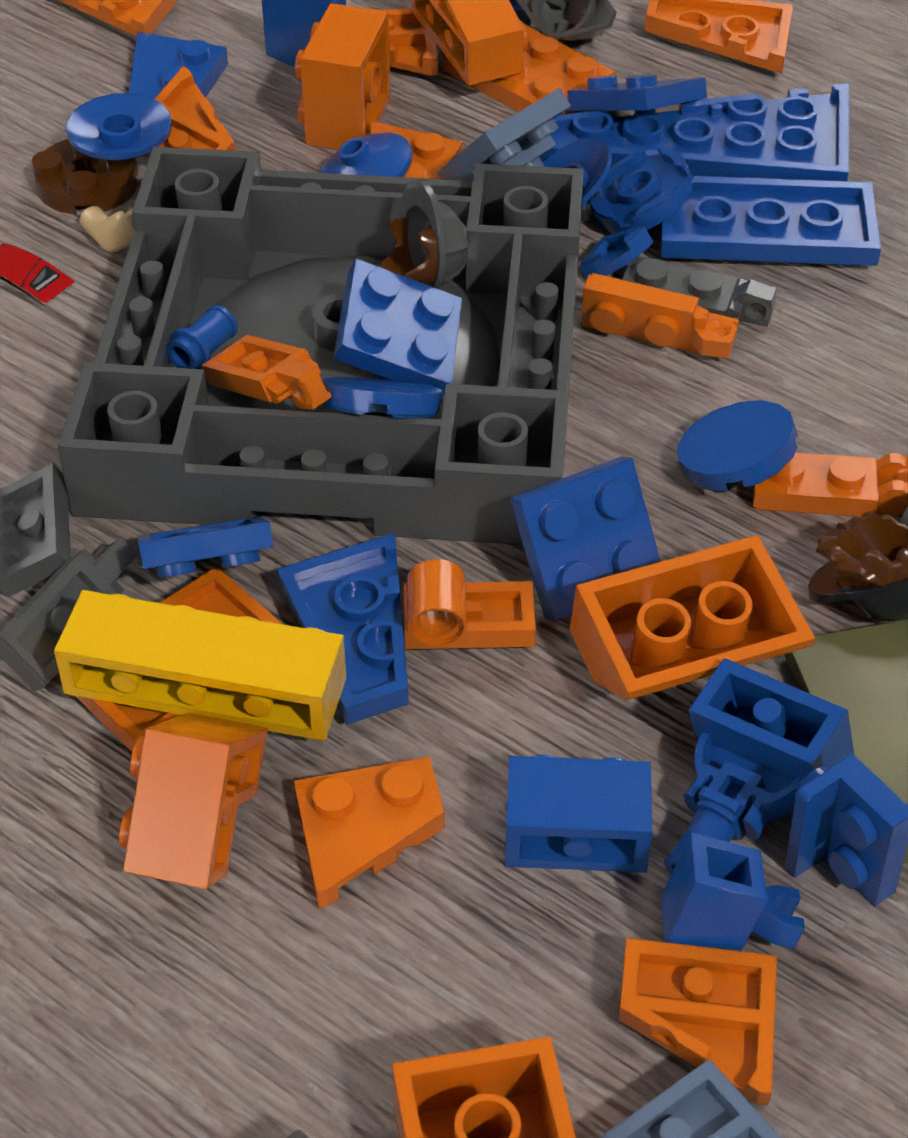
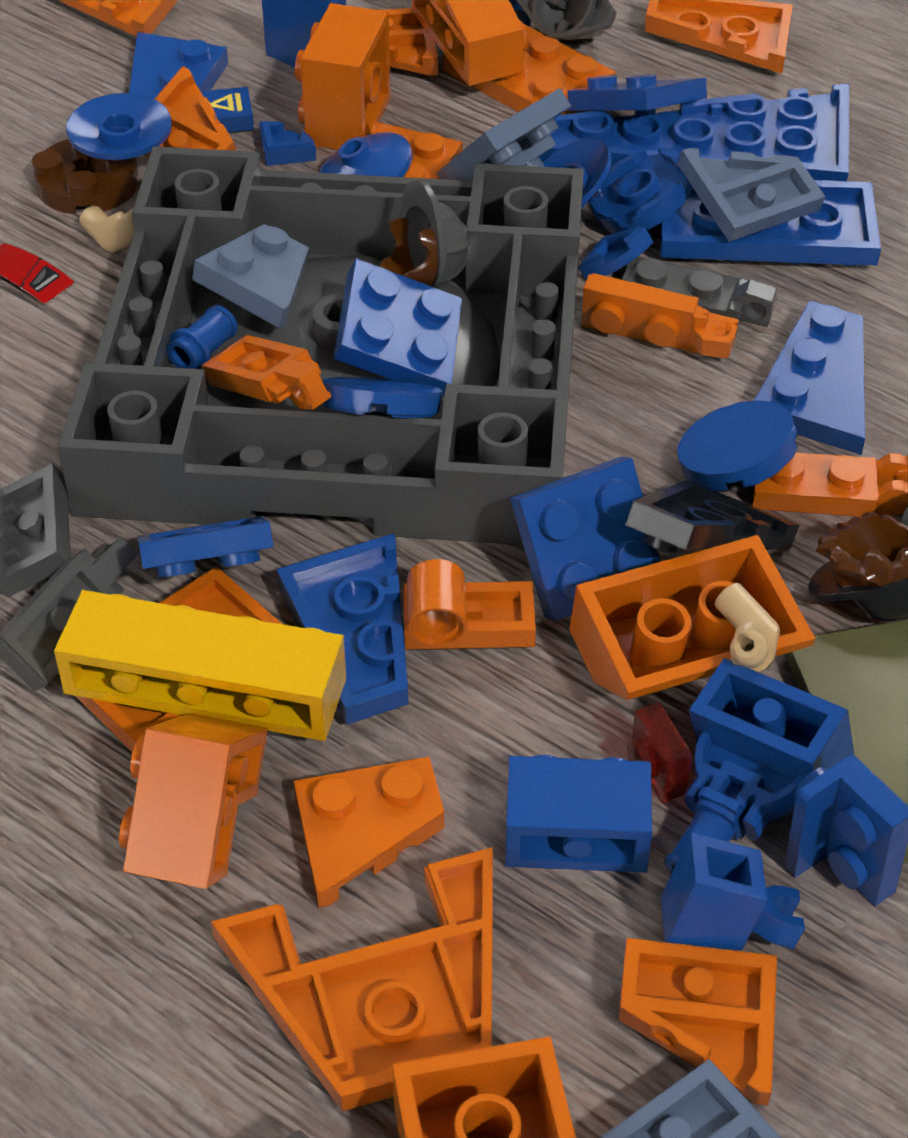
(232, 108): none -> blue tile
(256, 272): none -> sand blue wing
(285, 146): none -> blue tile
(380, 1001): none -> orange wing
(660, 743): none -> clear red plate
(701, 519): none -> black wing
(751, 190): none -> sand blue wing
(755, 632): none -> tan arm
(822, 377): none -> wing

